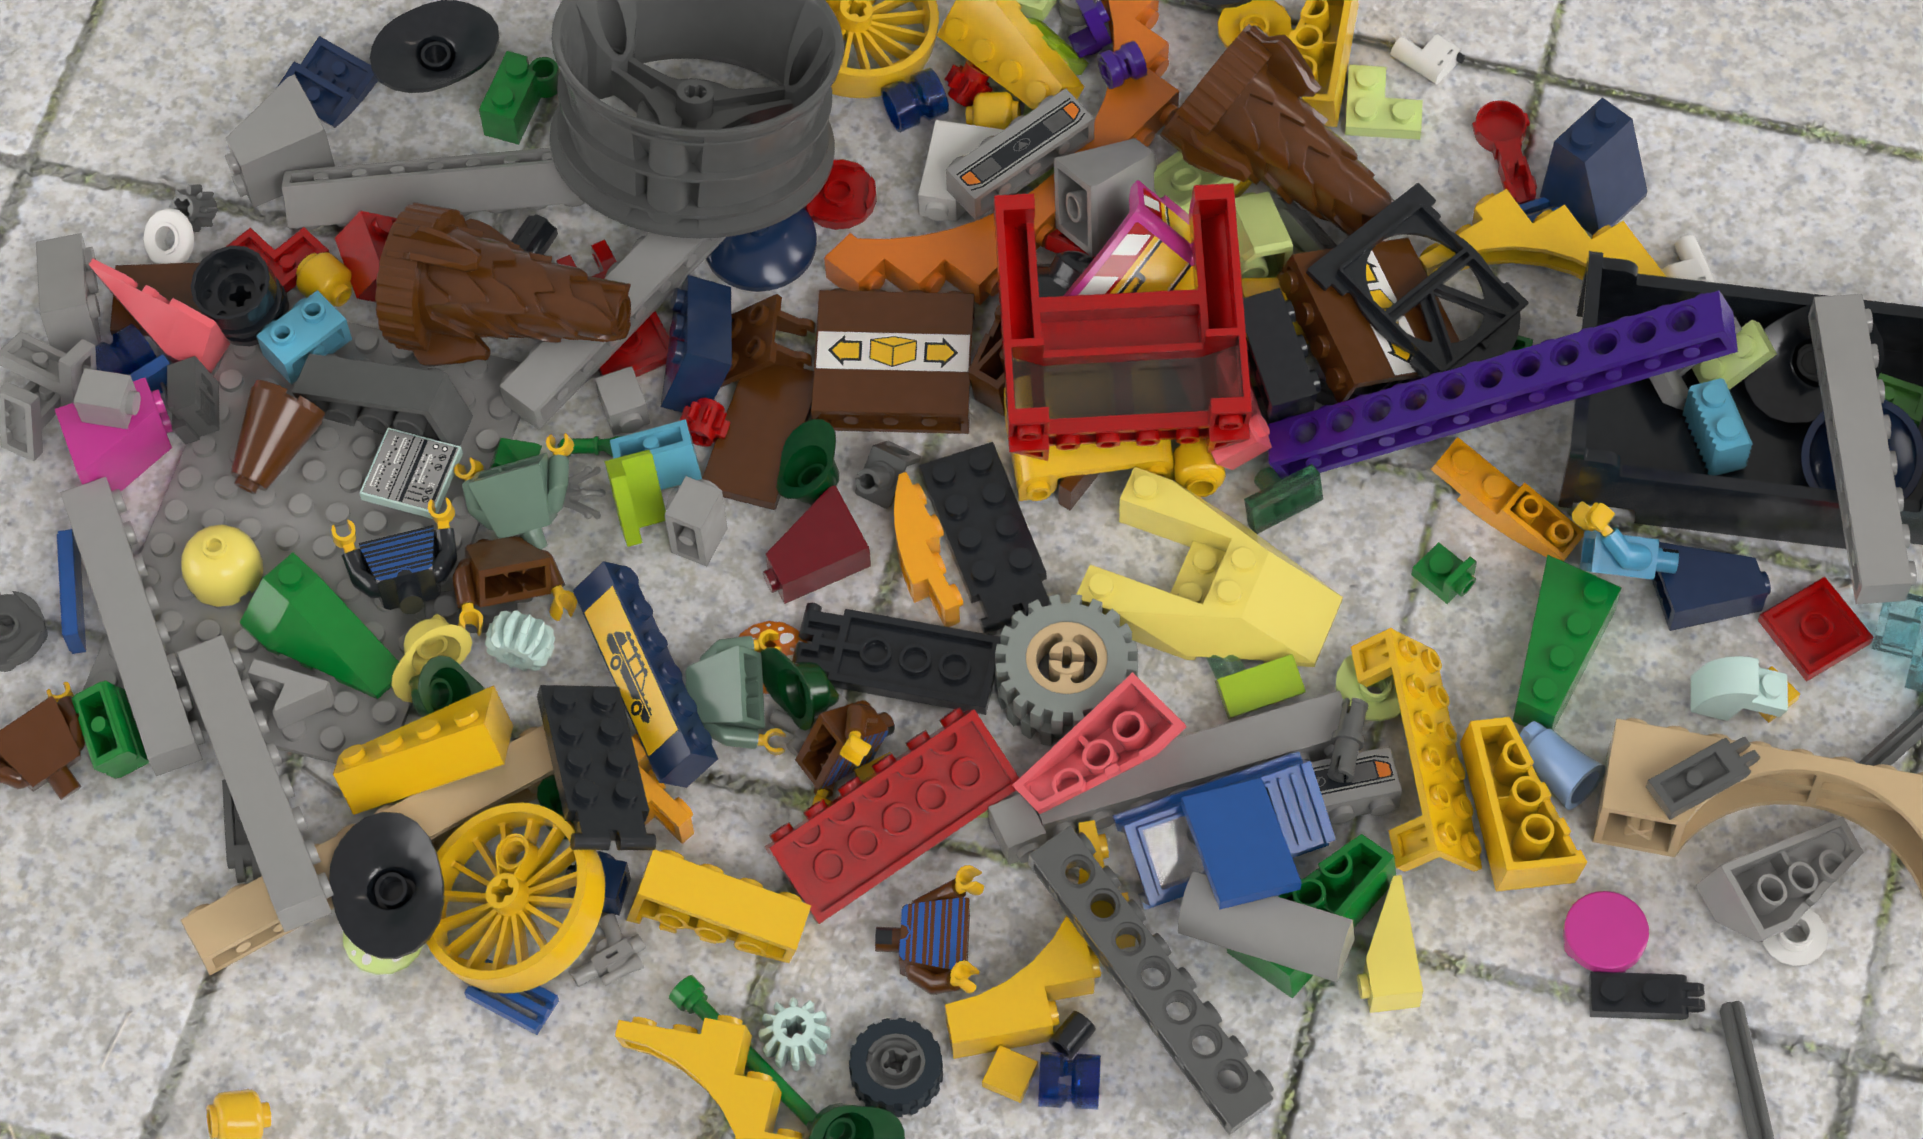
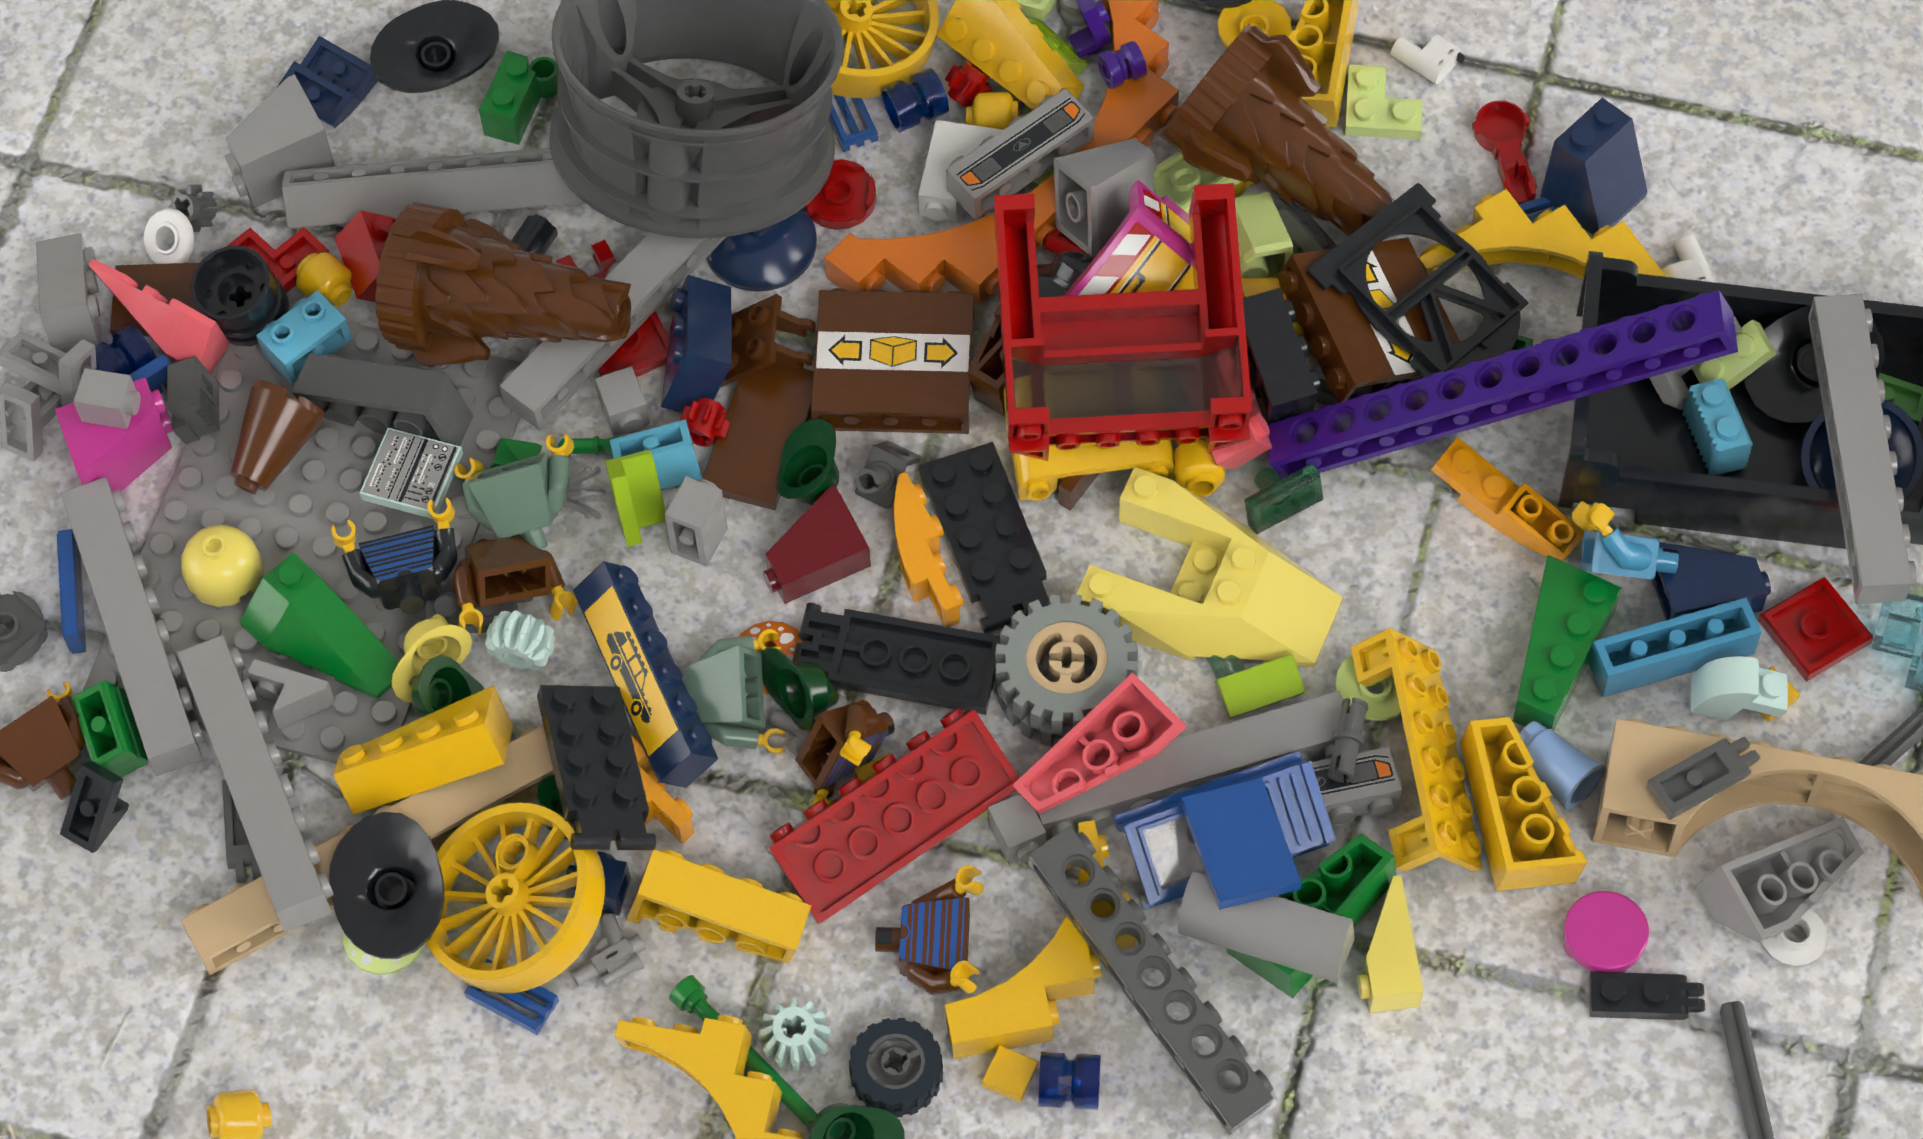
(93, 807): none -> black slope
(857, 137): none -> blue tile
(1072, 1034): black hinge -> none
(1445, 573): green bracket -> none
(1673, 647): none -> dark azure brick

